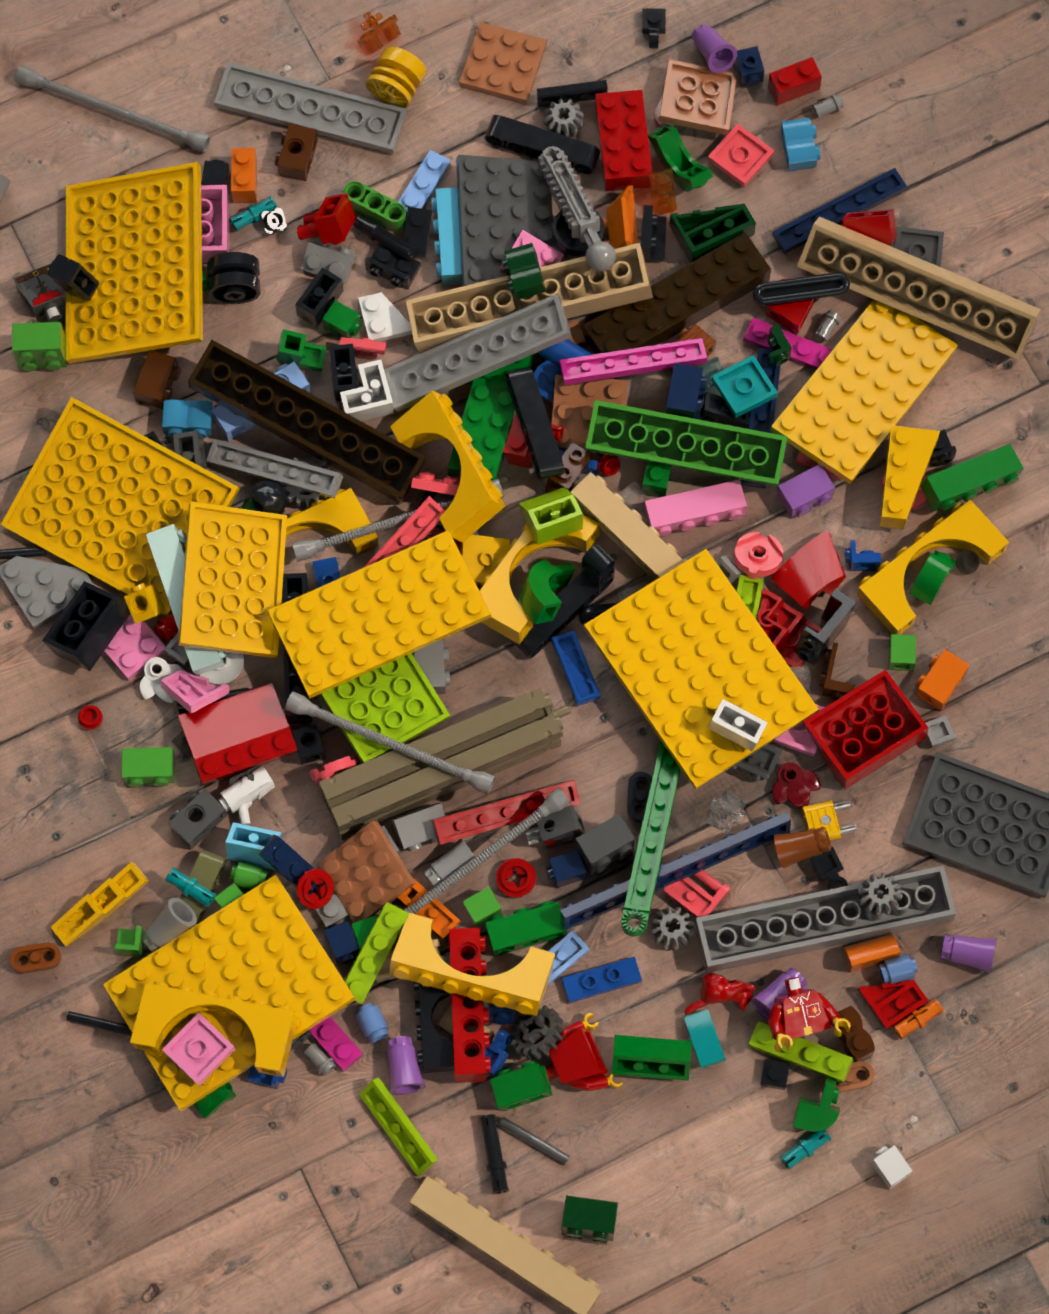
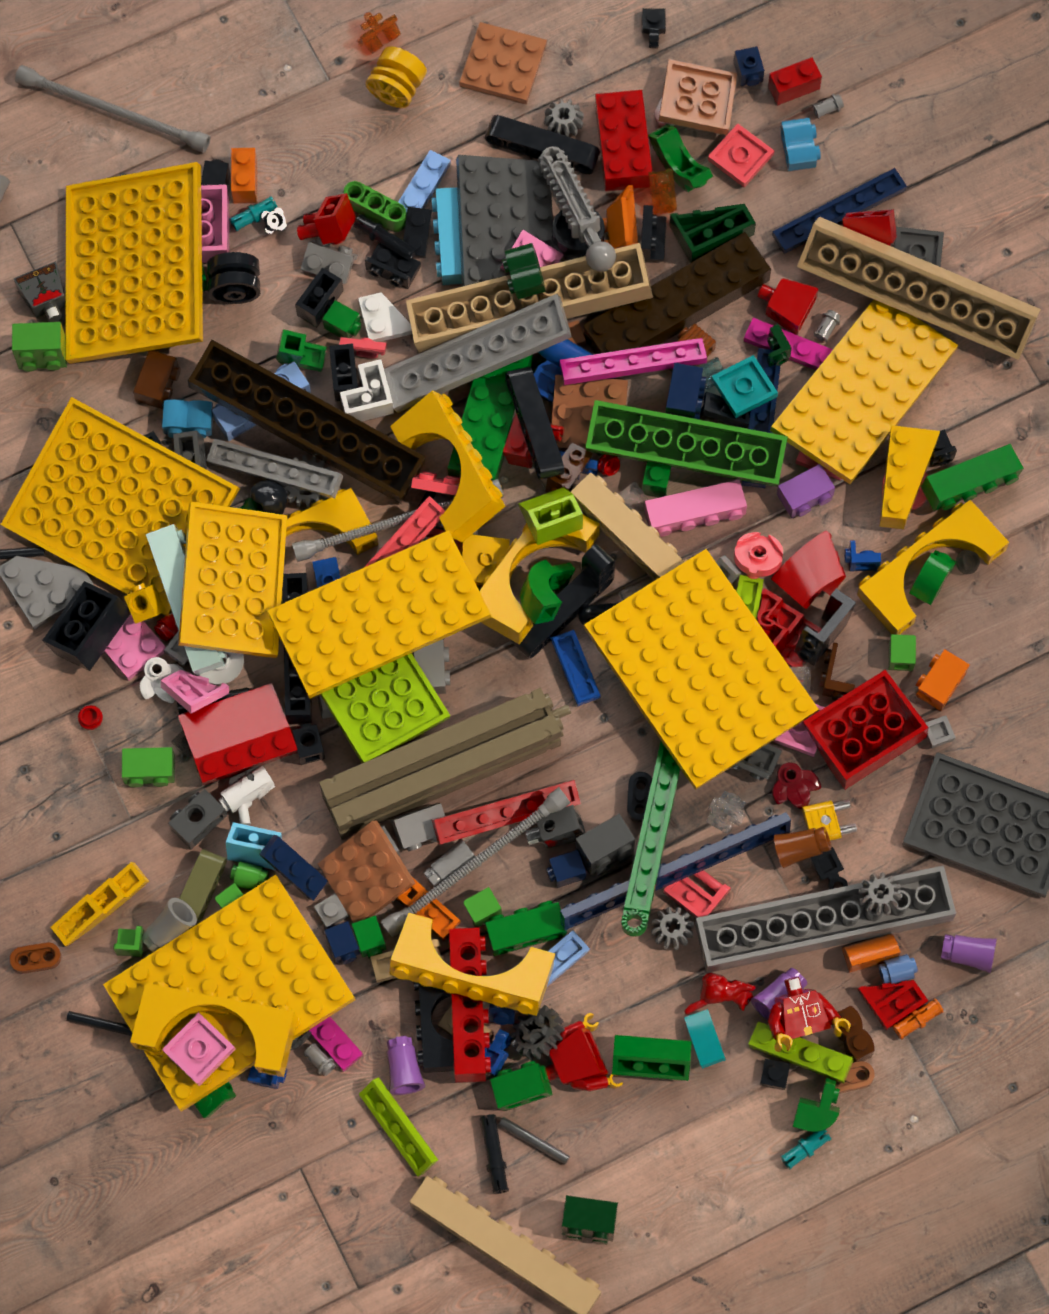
(73, 277): black brick -> none
(190, 887): teal pin -> none
(296, 165): reddish brown brick -> none
(311, 106): light grey plate -> none
(324, 889): red gear -> none
(333, 768): coral plate -> none
(372, 1023): medium blue brick -> none
(375, 950): lime plate -> none
(478, 780): light grey hose -> none
(523, 869): red gear -> none
(576, 92): black tile -> none
(601, 980): blue plate -> none
(715, 50): medium lavender plant -> none
(737, 725): white brick -> none
(801, 288): black piece -> none
(891, 1166): white brick -> none

